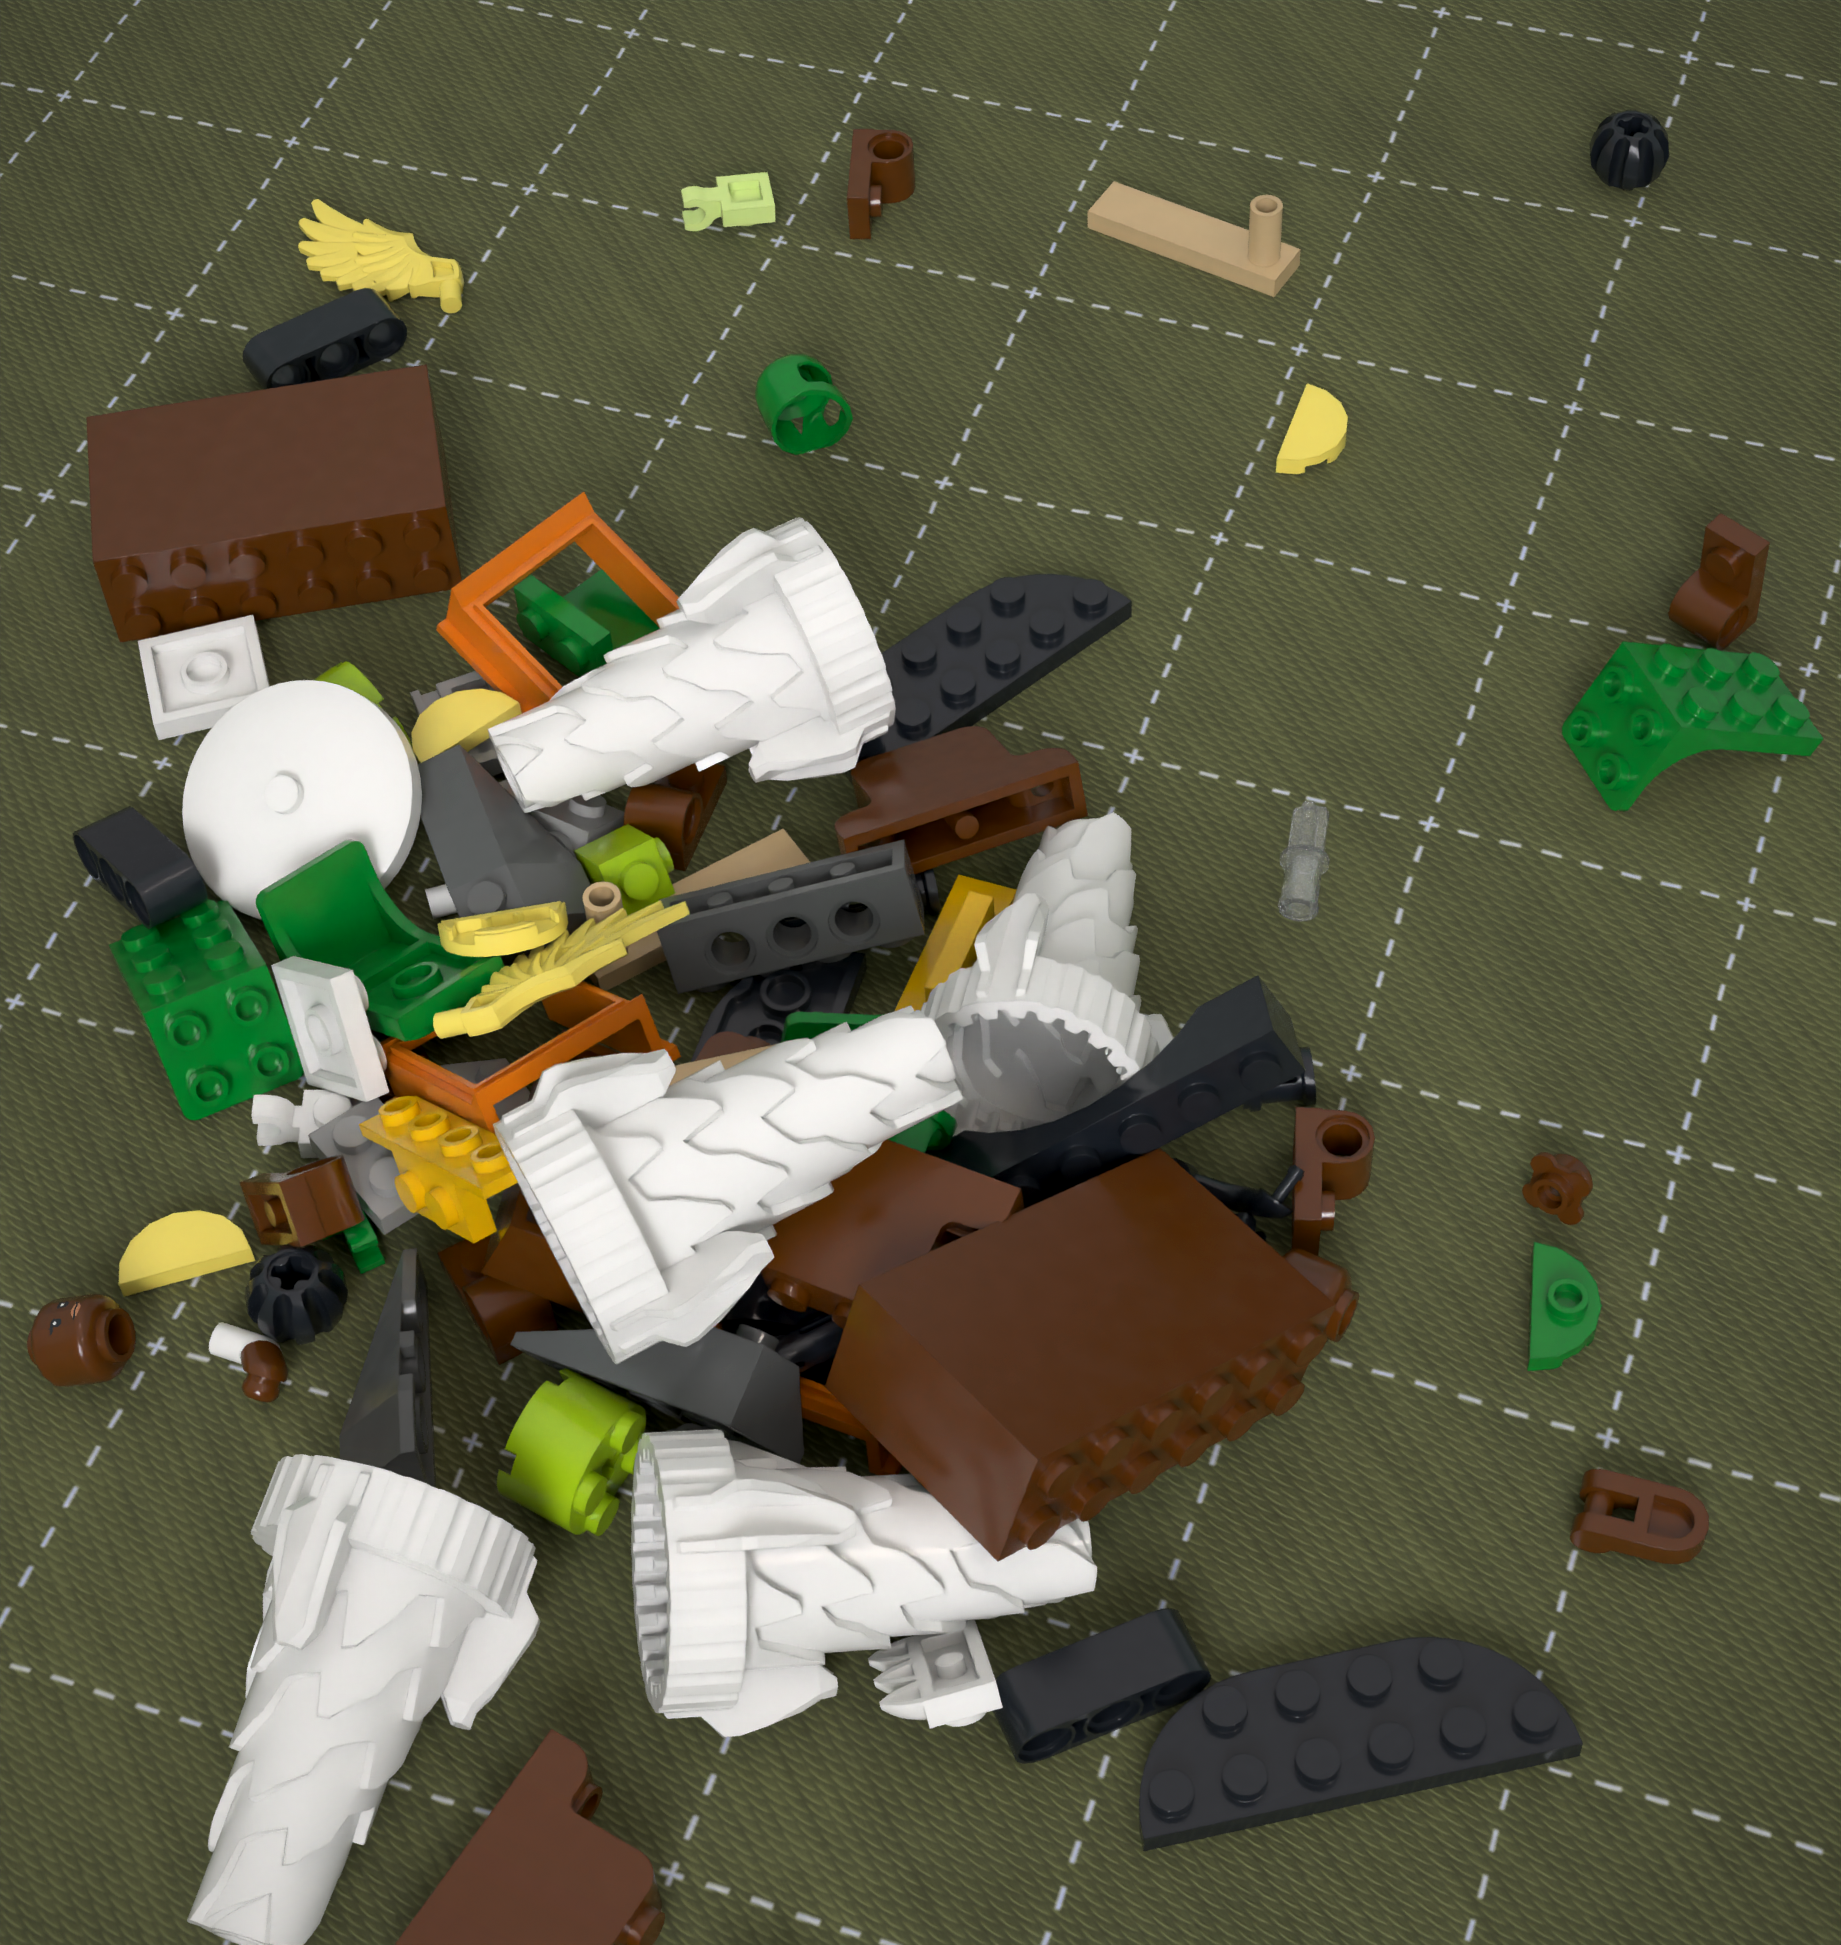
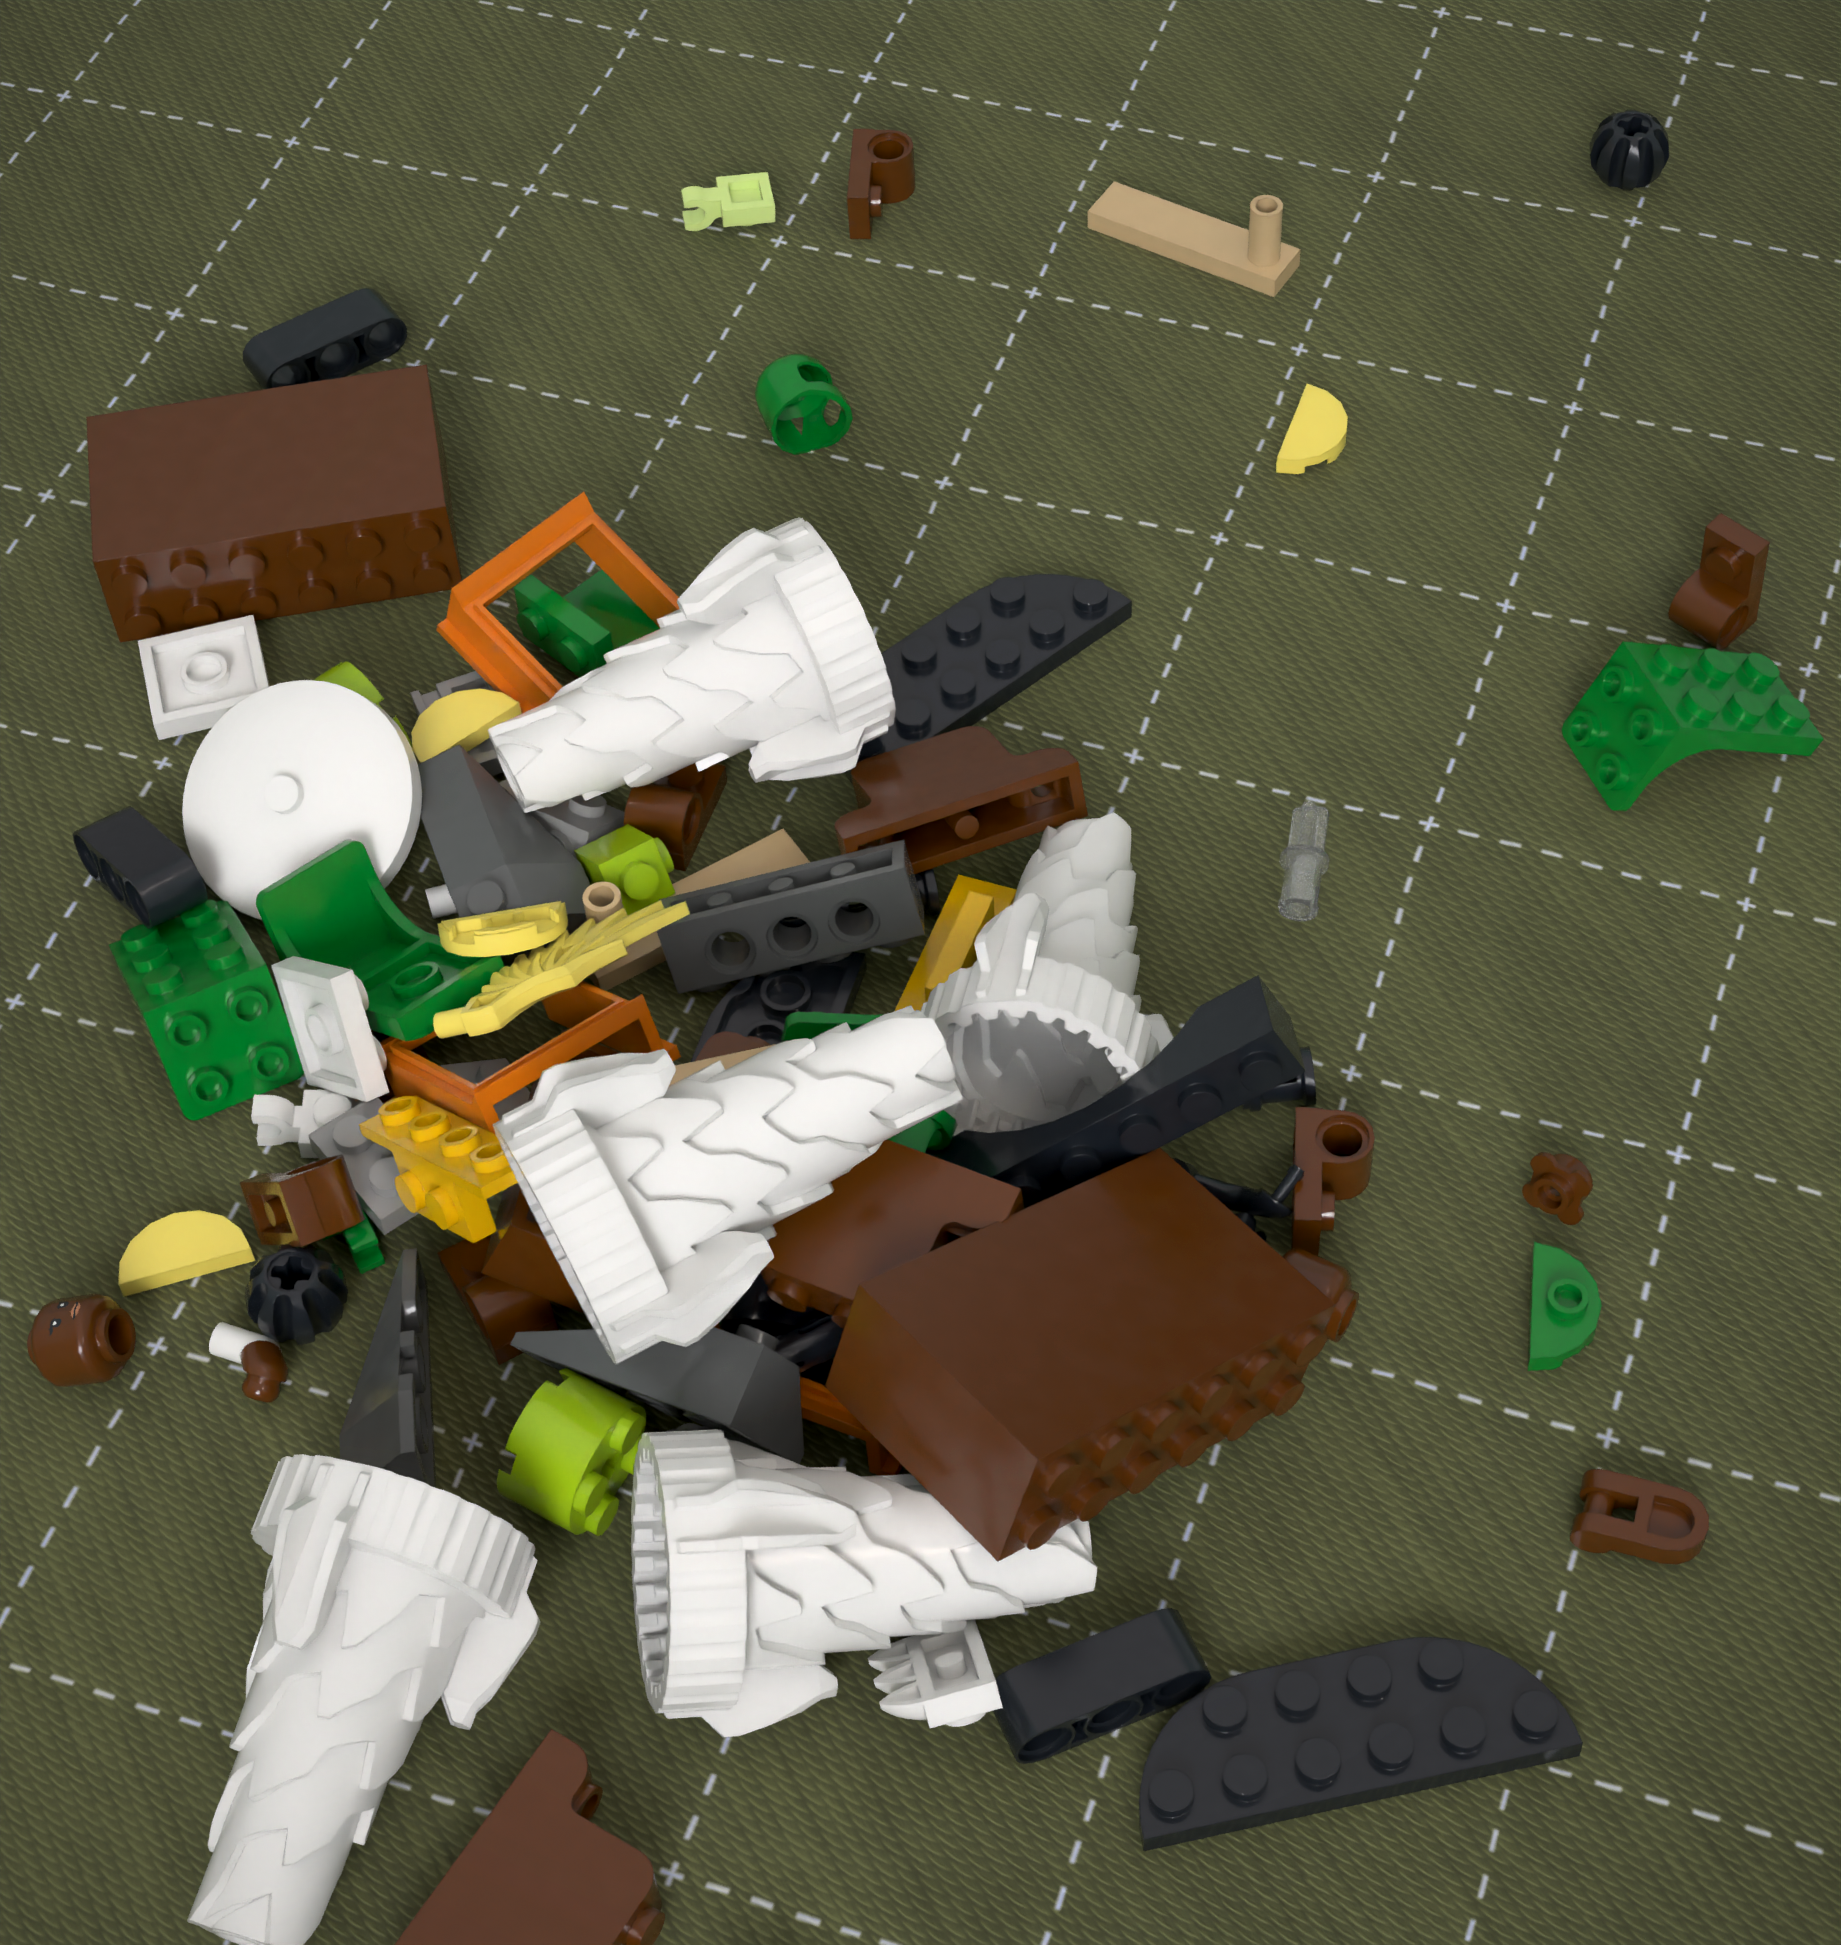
(377, 259): light yellow animal -> none

